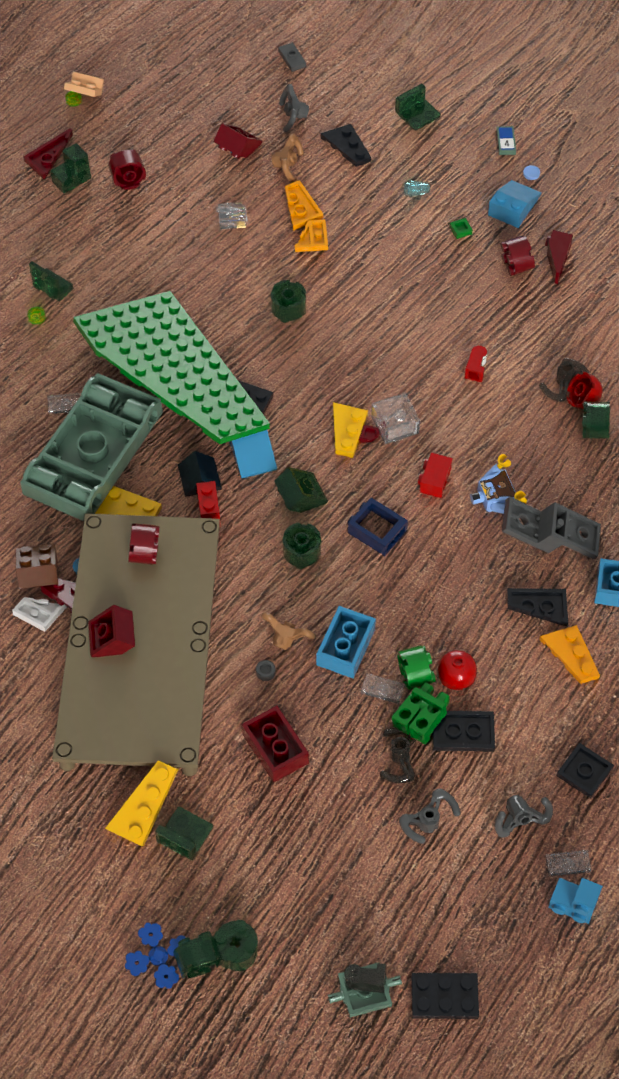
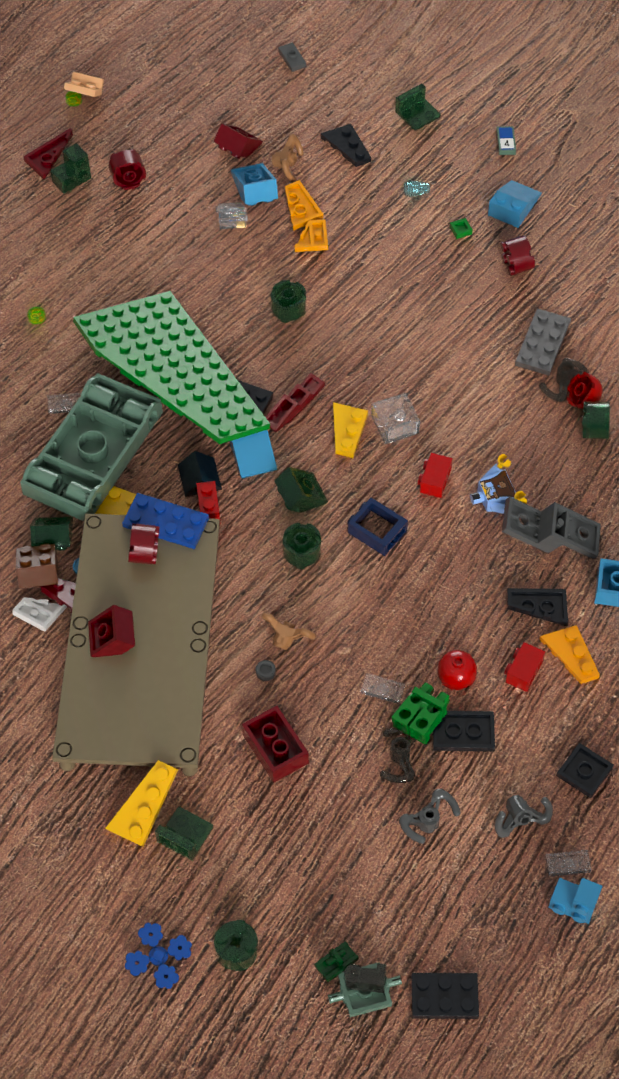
(49, 282): clear green bracket -> none
(52, 531): none -> clear green slope
(176, 522): none -> blue plate
(197, 955): clear green brick -> none
(255, 184): none -> dark azure slope
(293, 107): dark grey piece -> none
(294, 402): none -> dark red slope
(336, 961): none -> dark green hips
(345, 642): dark azure brick -> none
(368, 433): dark red tile -> none
(415, 667): green brick -> none
(474, 369): red leg -> none
(524, 667): none -> red brick
(531, 172): light blue piece -> none
(543, 342): none -> flat silver plate
(557, 252): dark red slope -> none

